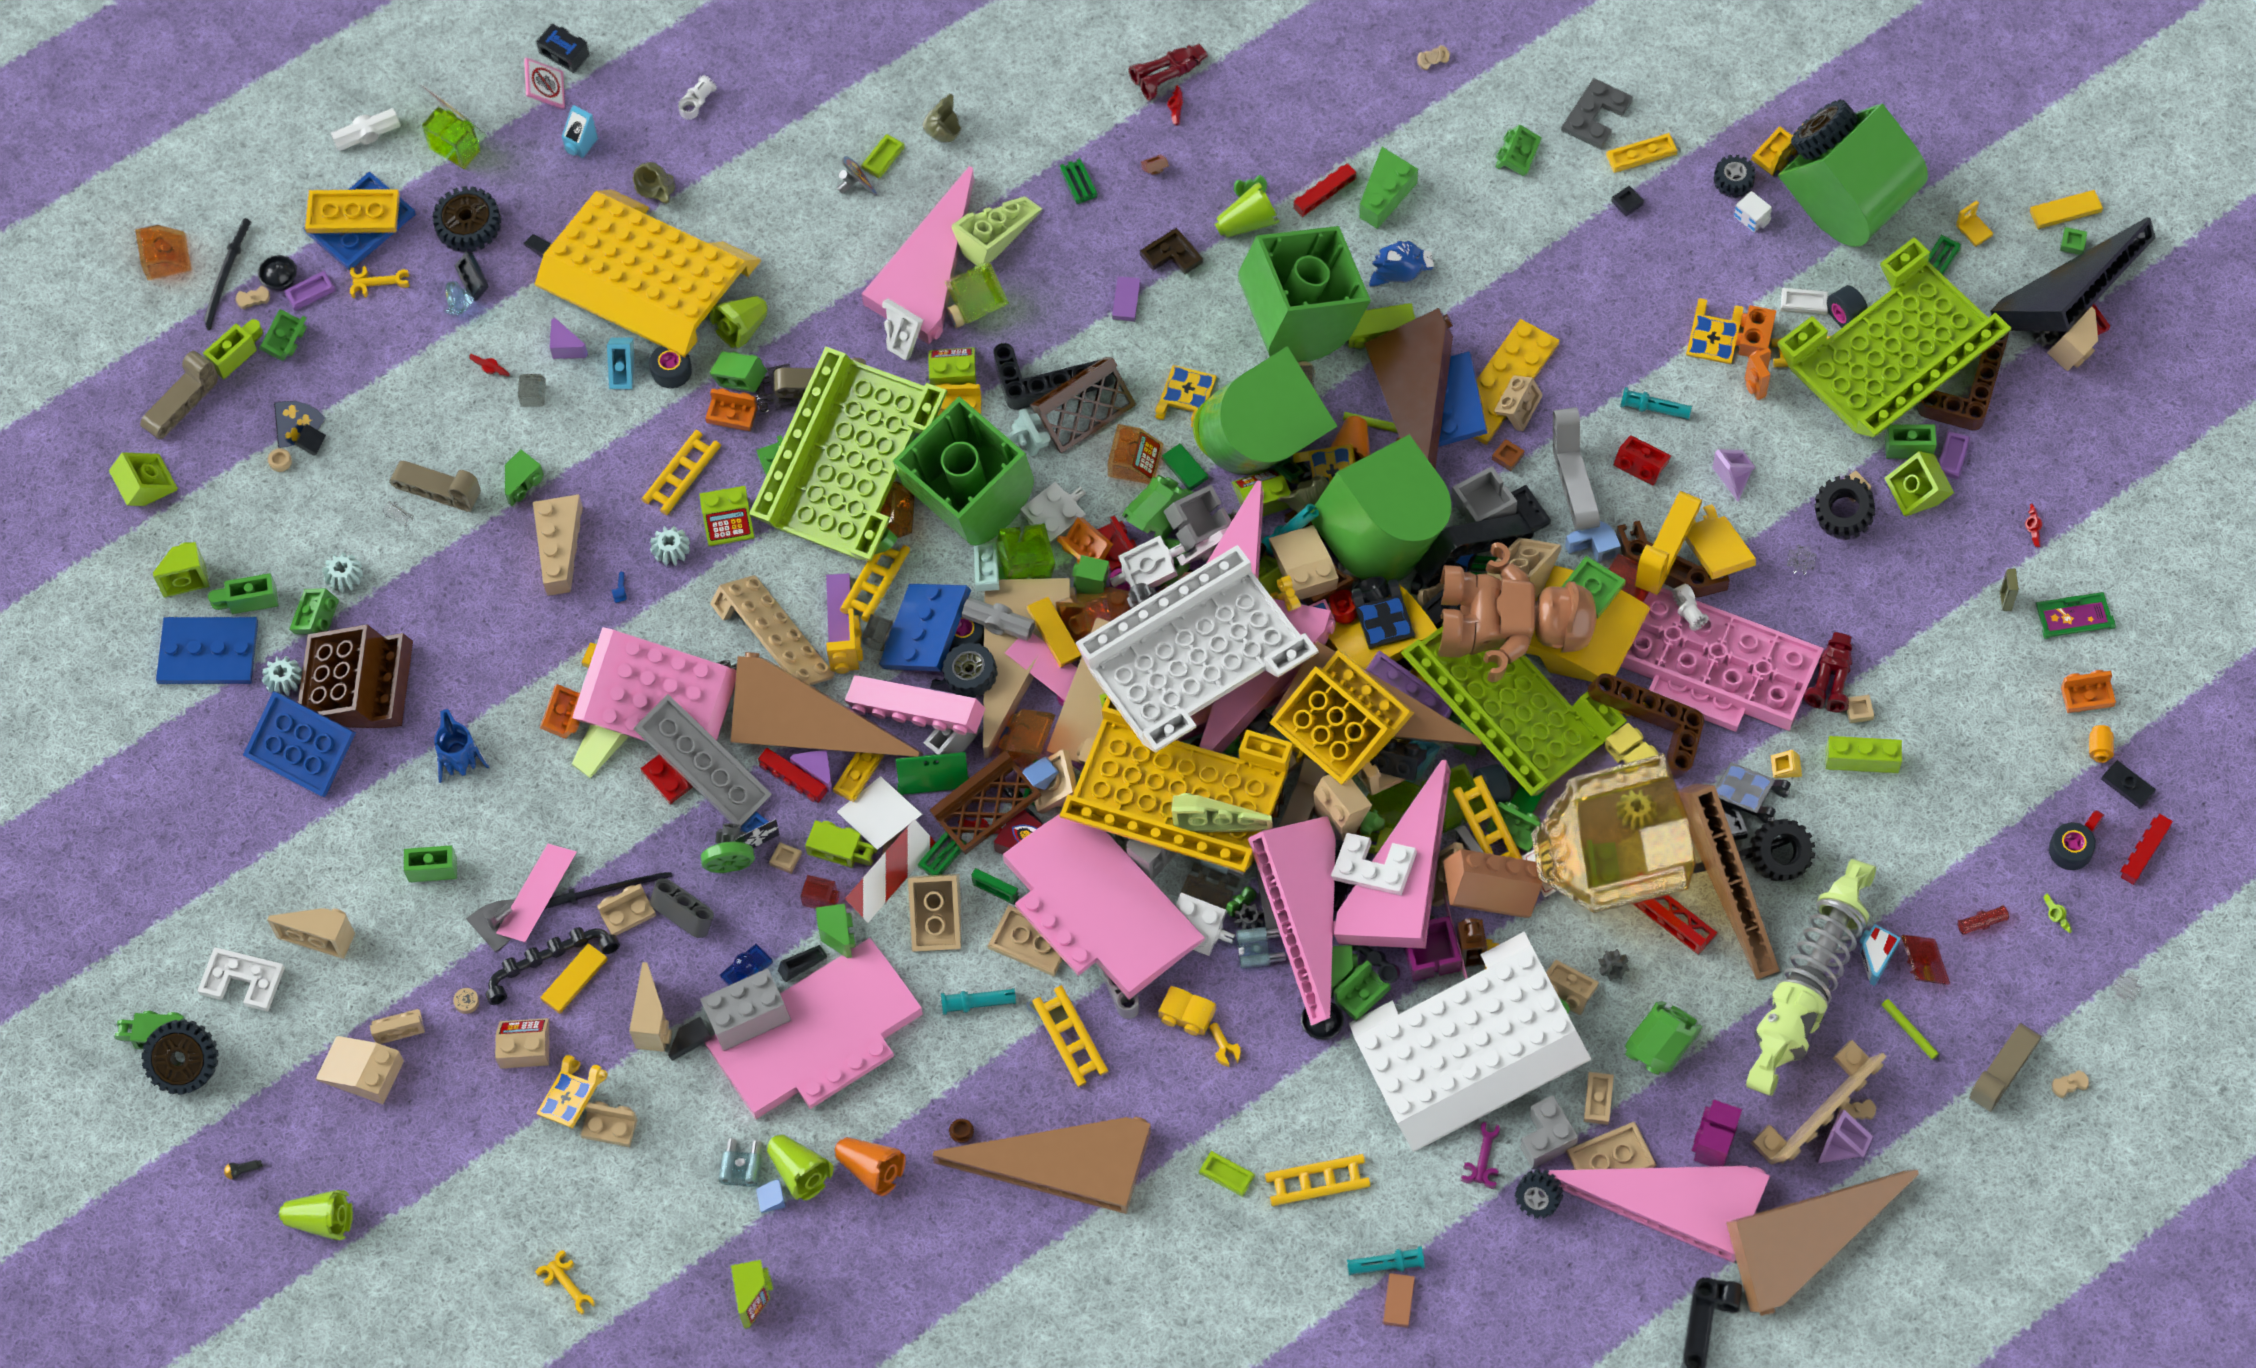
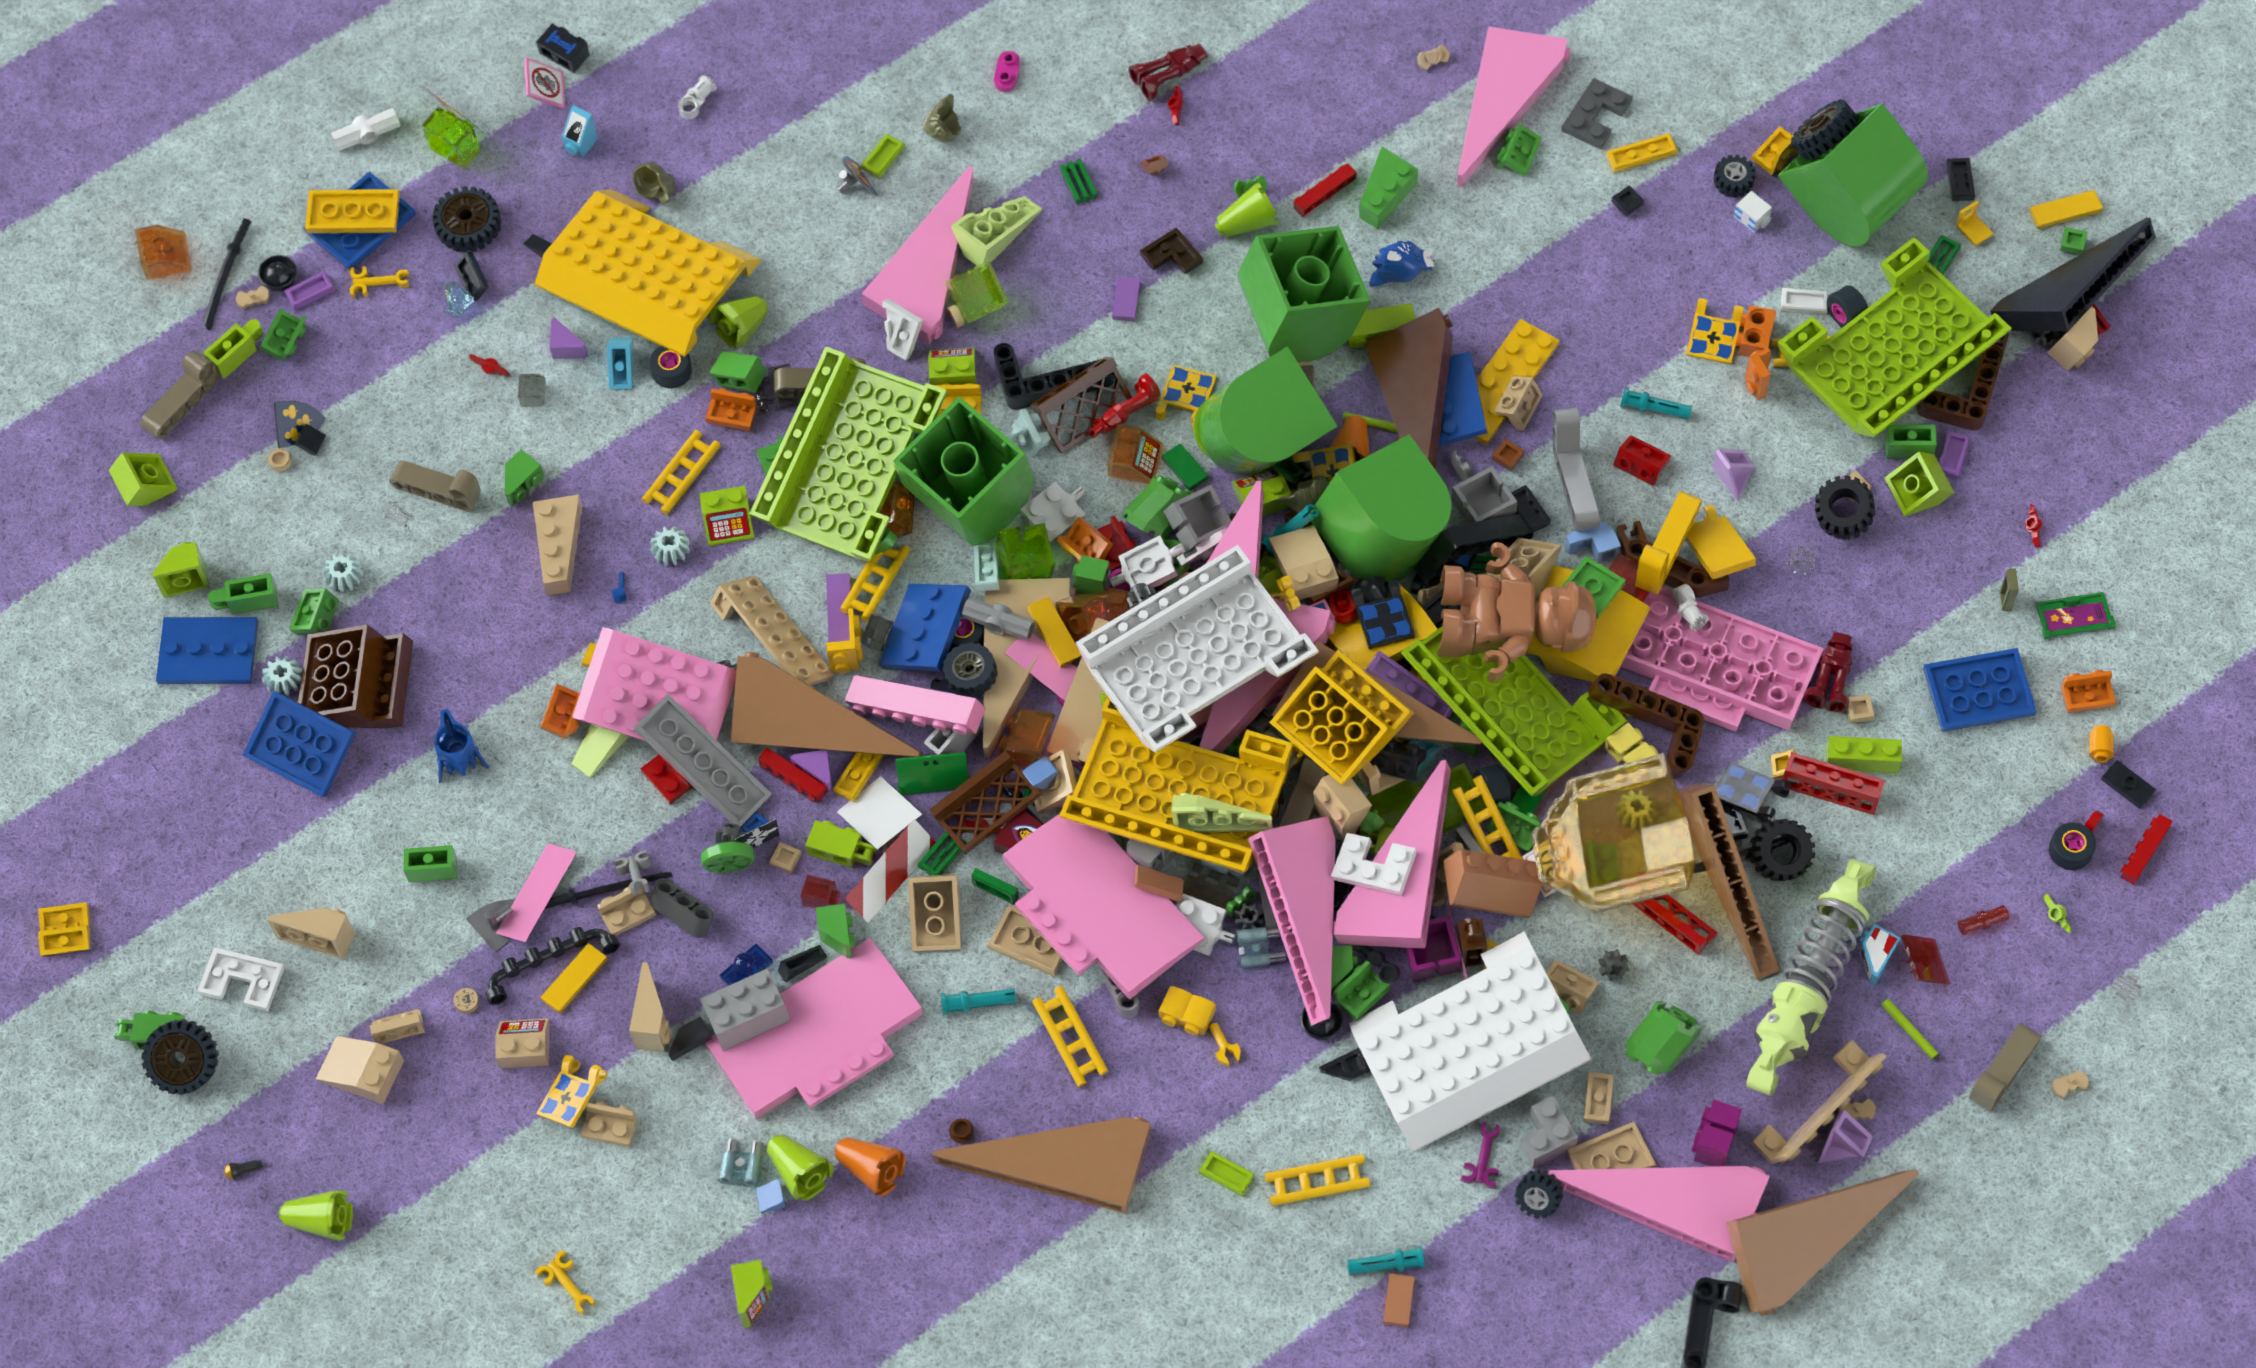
(64, 929): none -> yellow slope
(632, 865): none -> light grey bar
(1007, 69): none -> dark pink plate
(1147, 393): none -> red piece
(1158, 883): none -> nougat tile
(1346, 1066): none -> black tile
(1463, 469): none -> light grey piece
(1510, 79): none -> bright pink slope
(1833, 780): none -> red fence
(1960, 179): none -> black plate
(1979, 690): none -> blue plate

